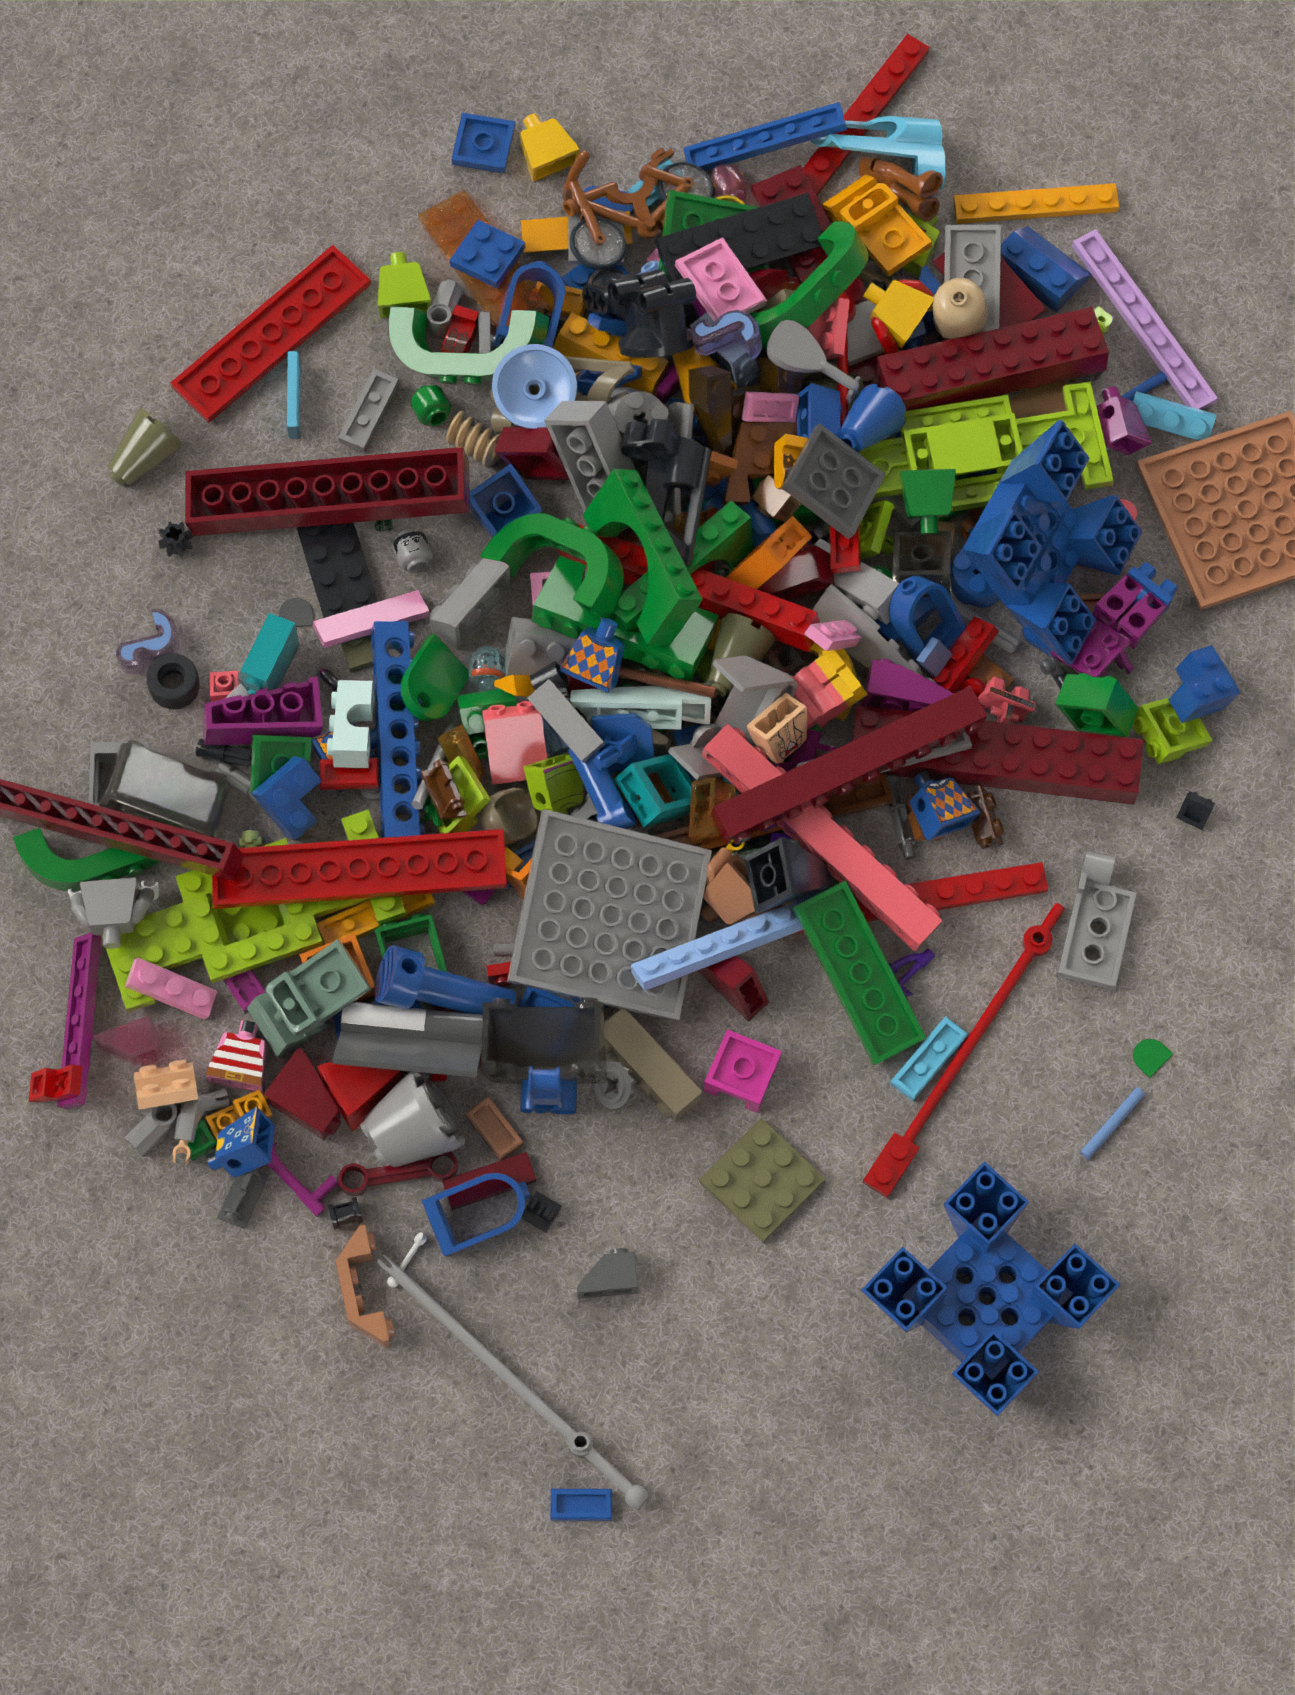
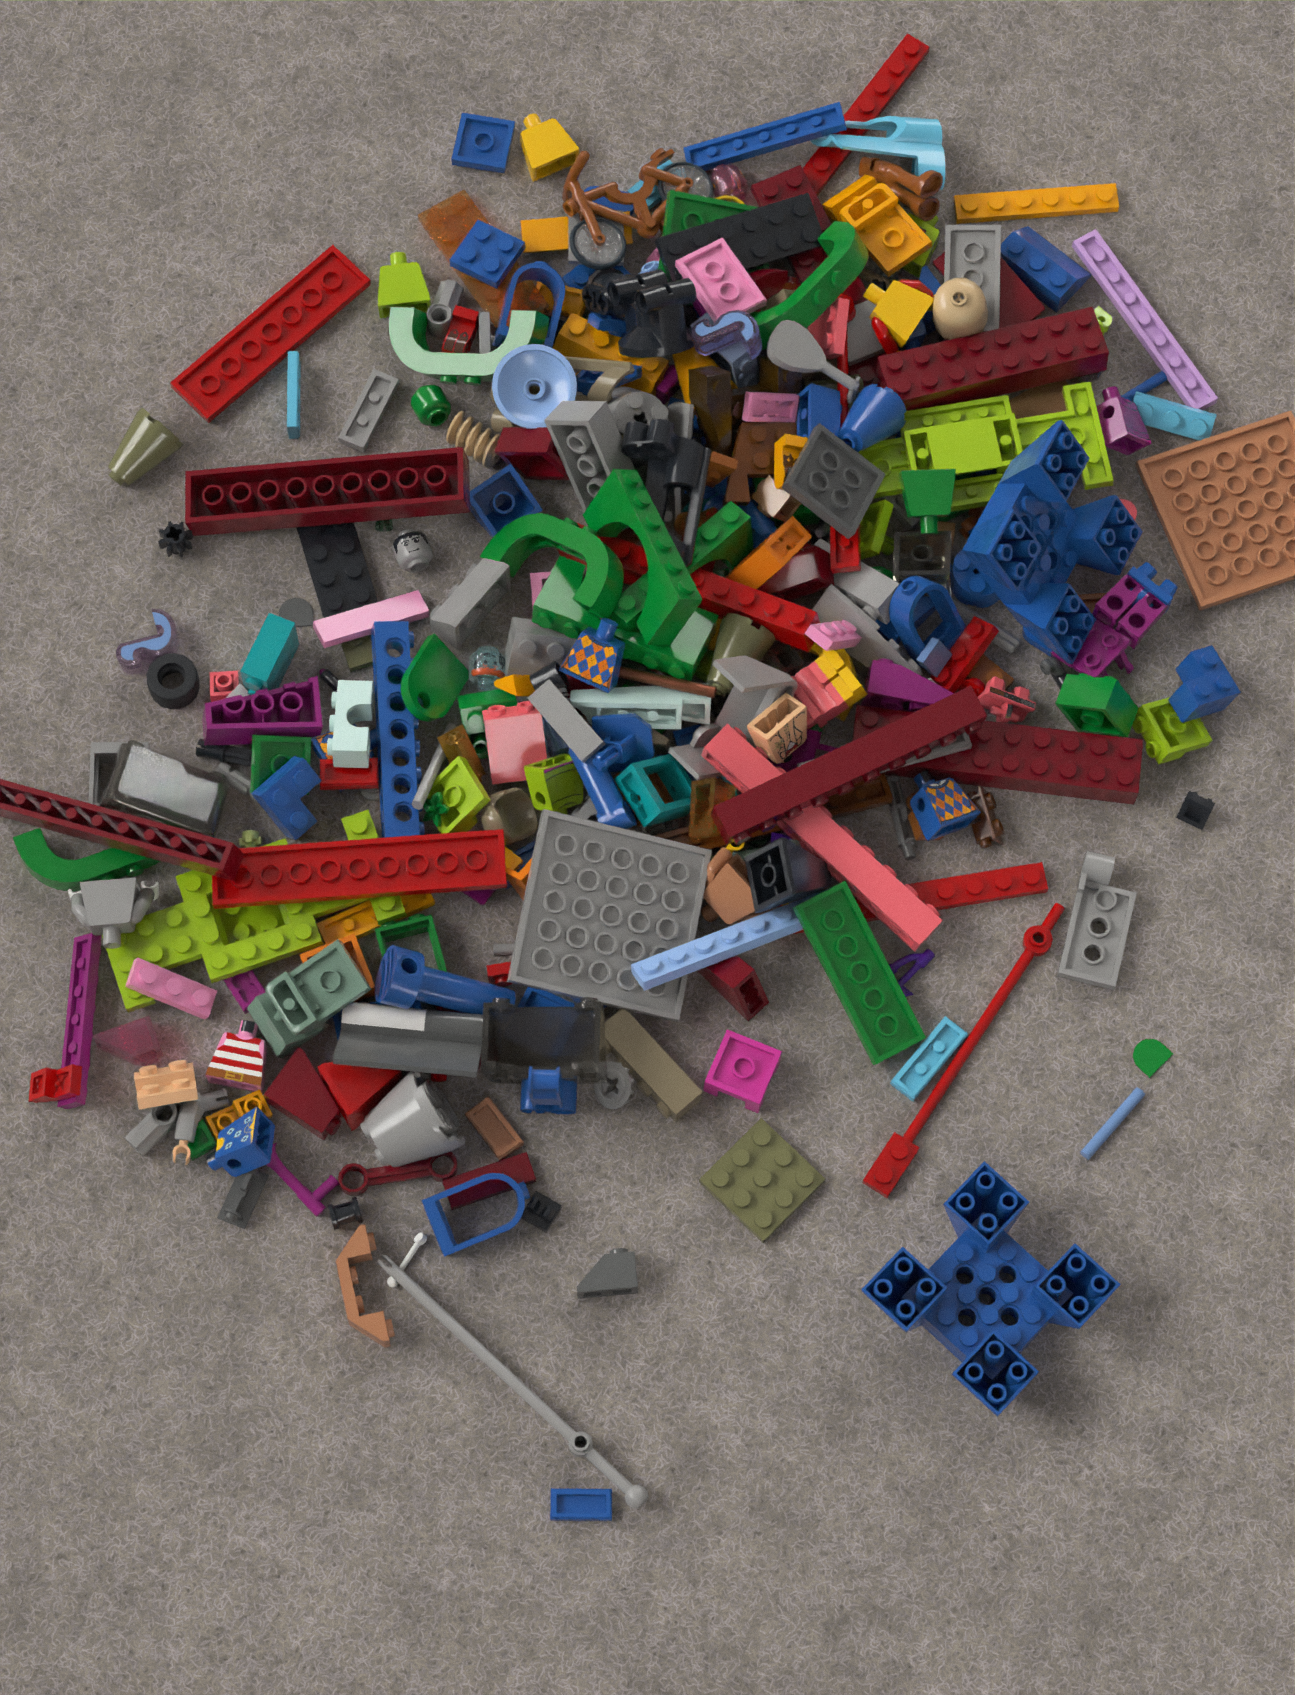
(444, 791): reddish brown hinge -> none

